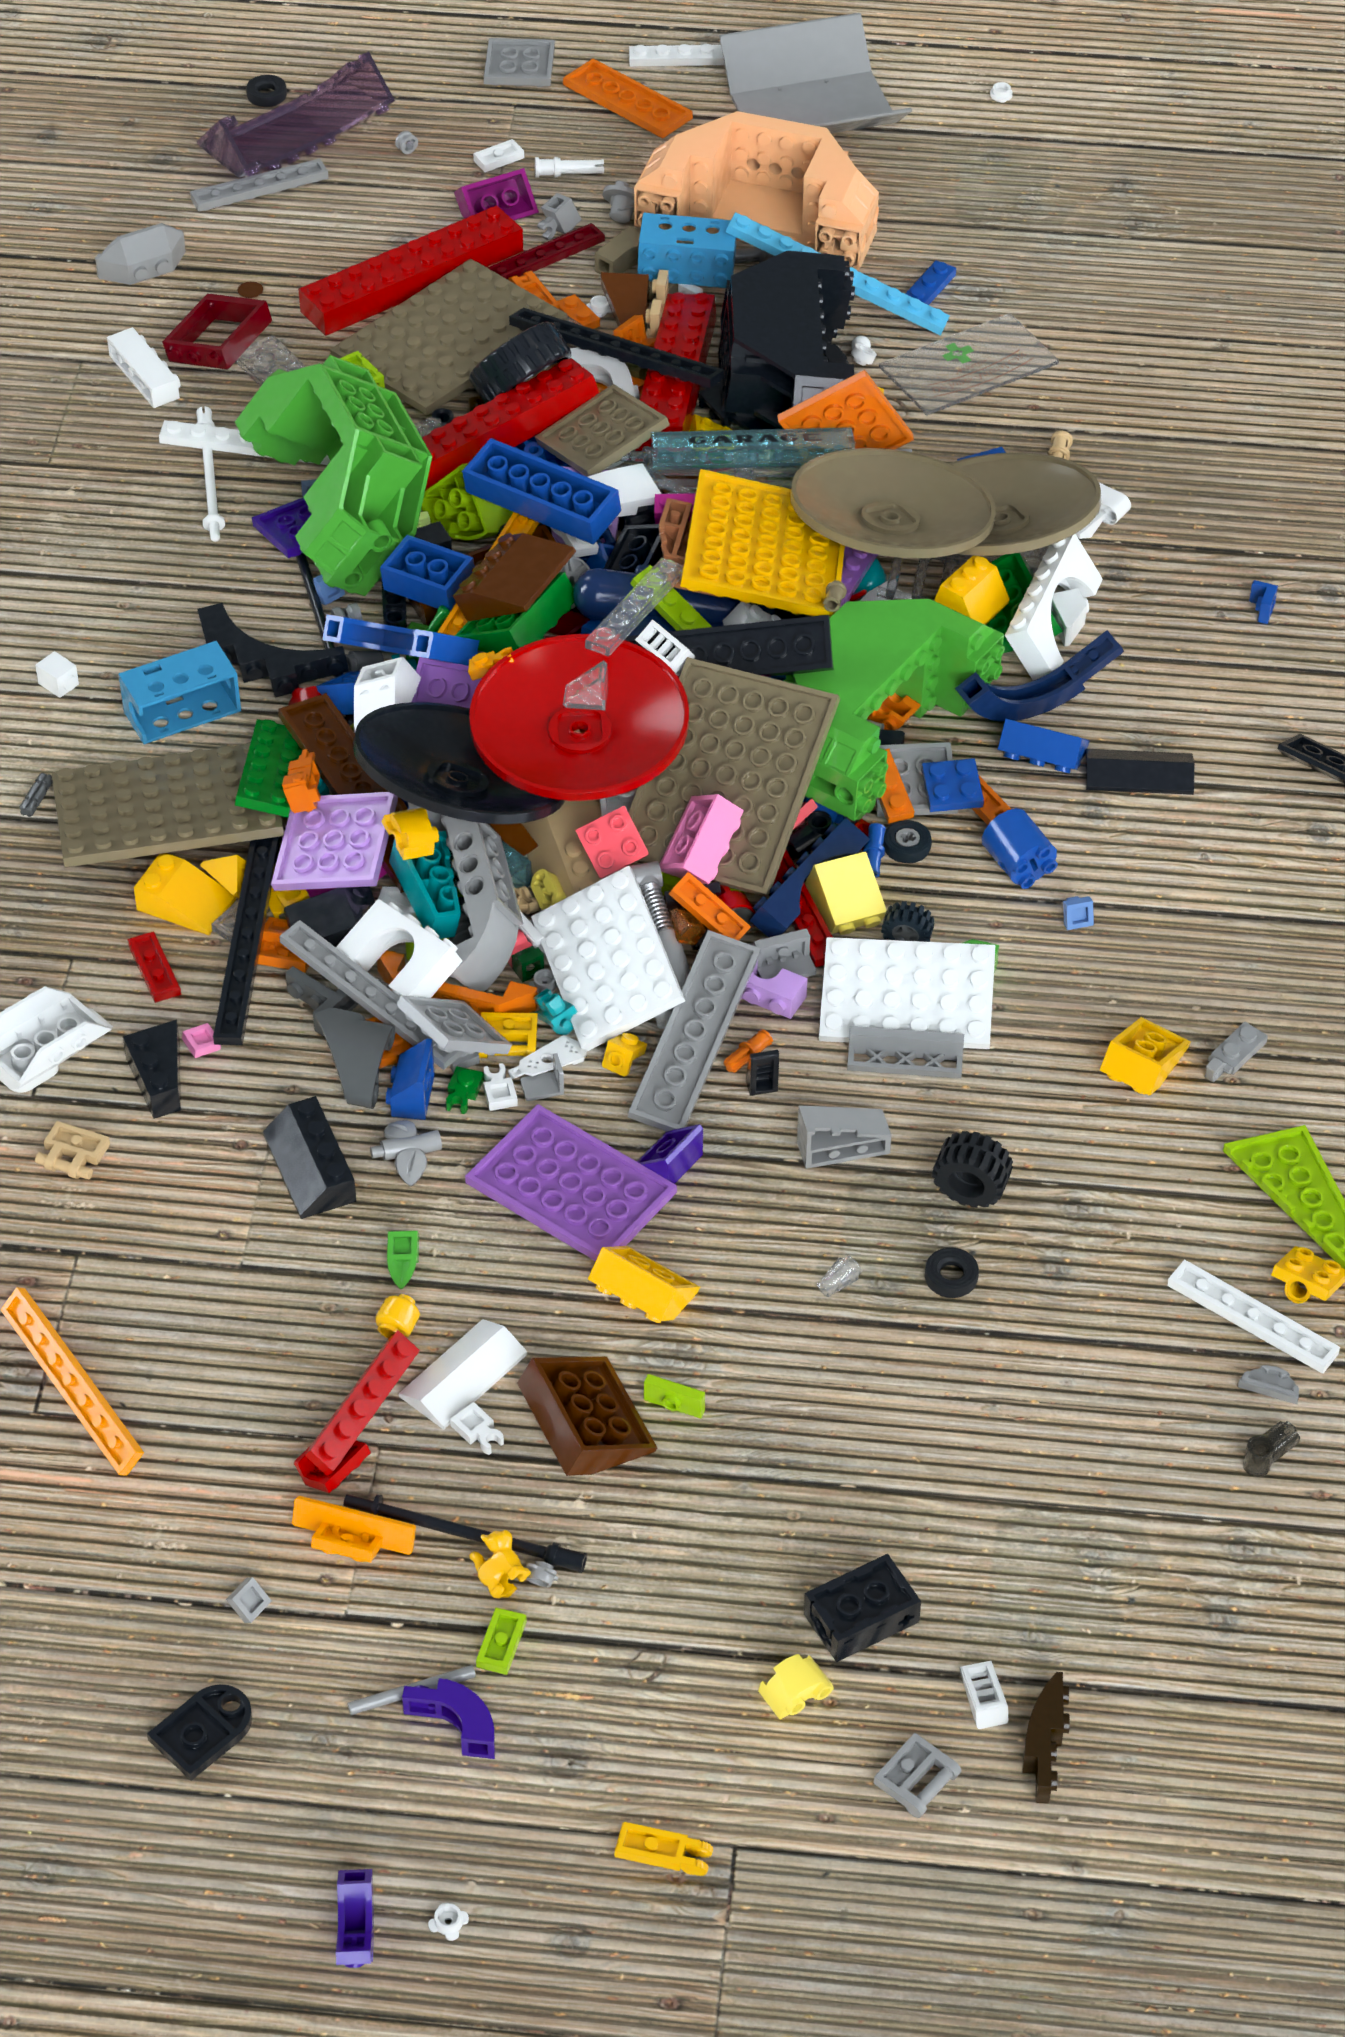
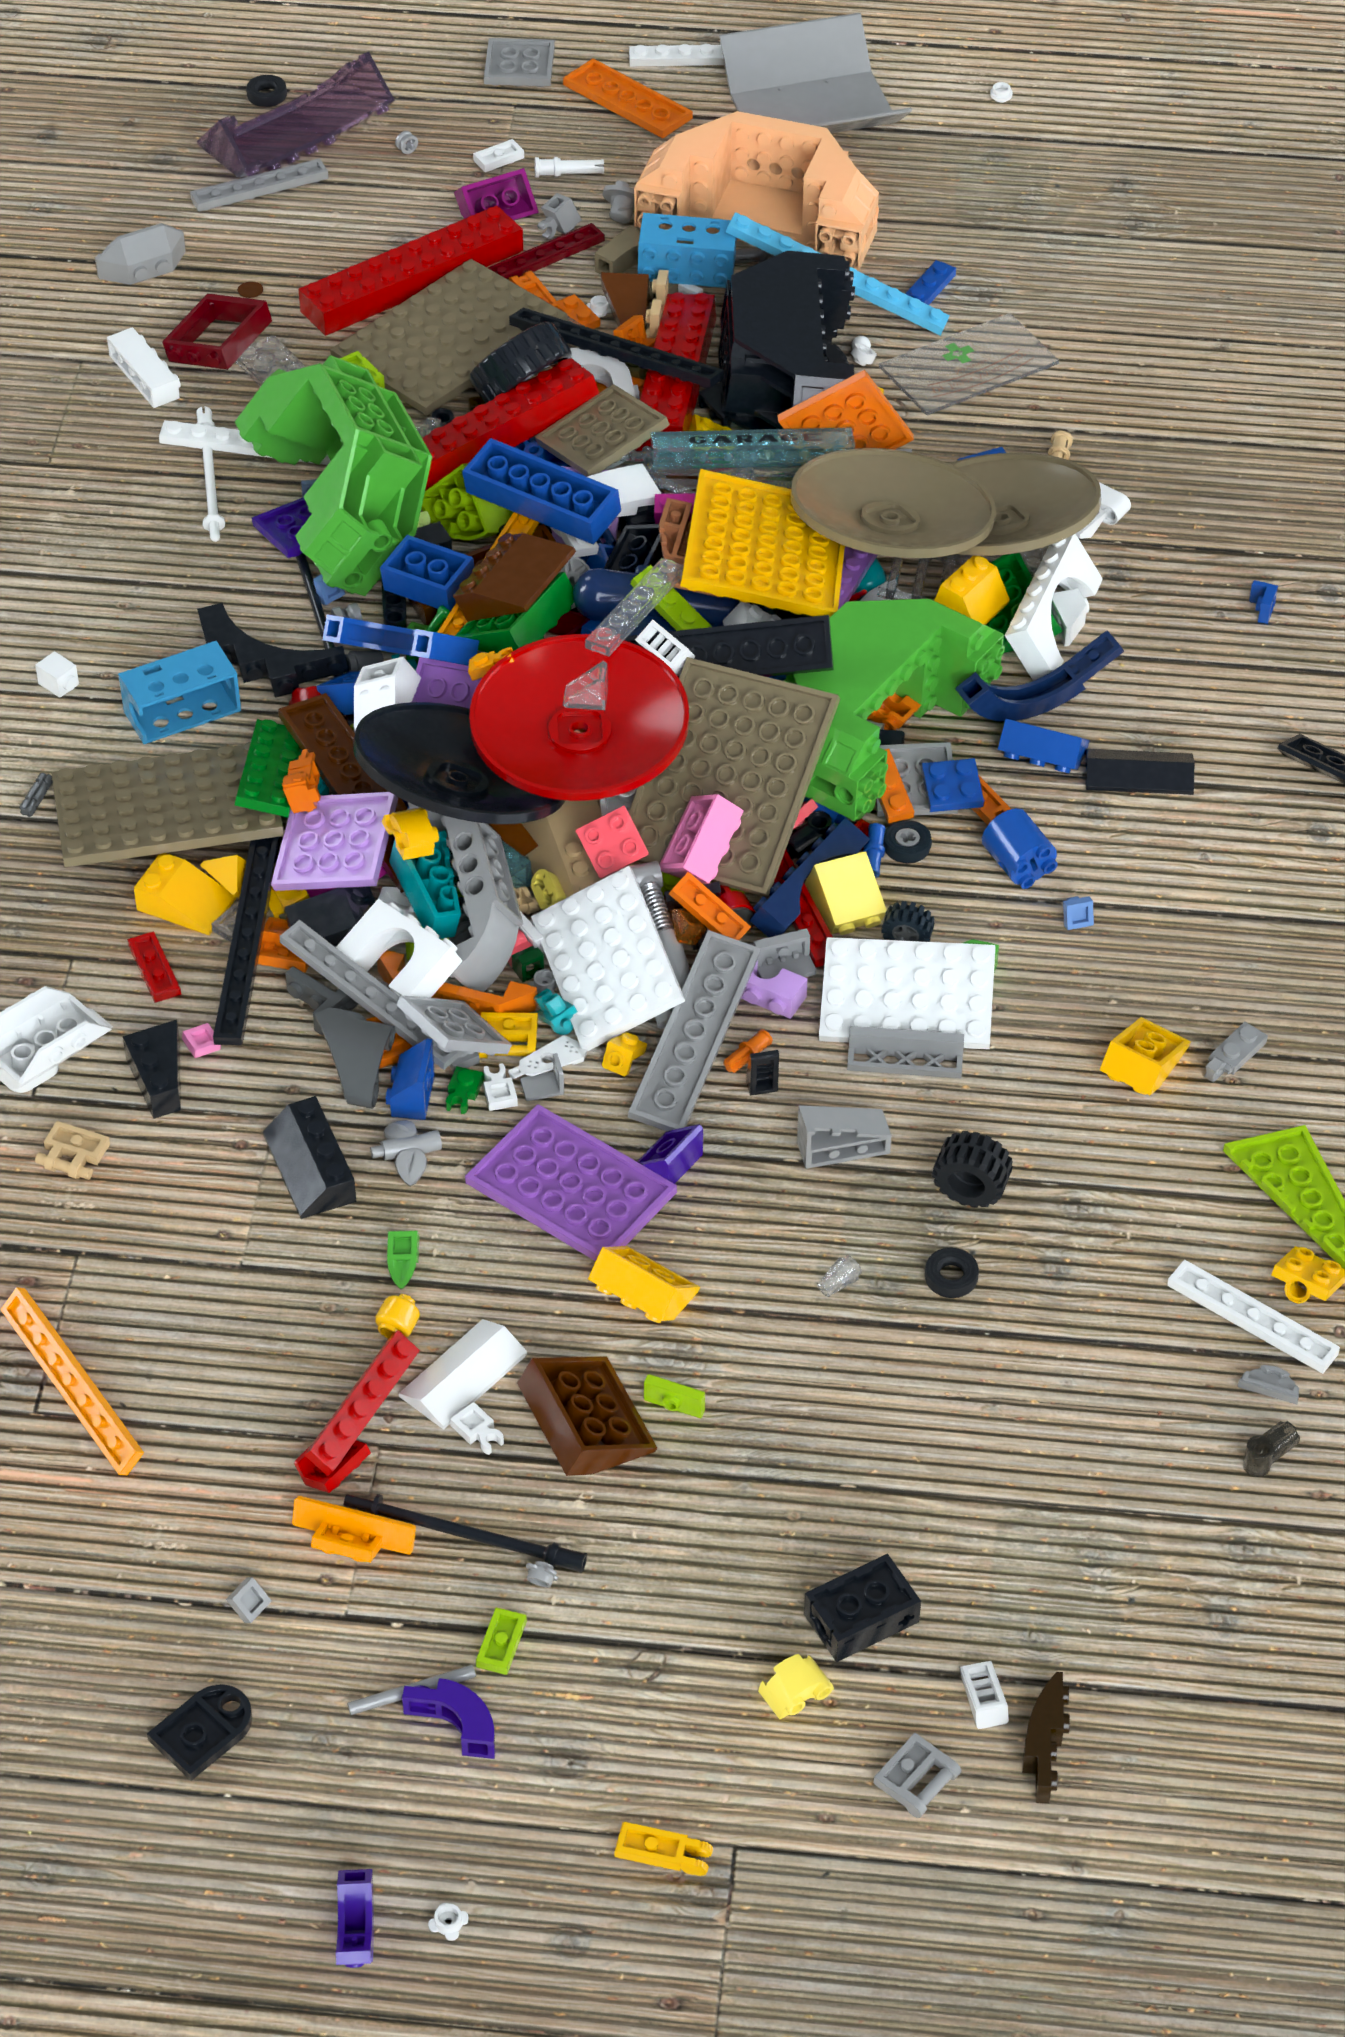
(500, 1566): yellow animal -> none
(835, 593): dark tan pin -> none

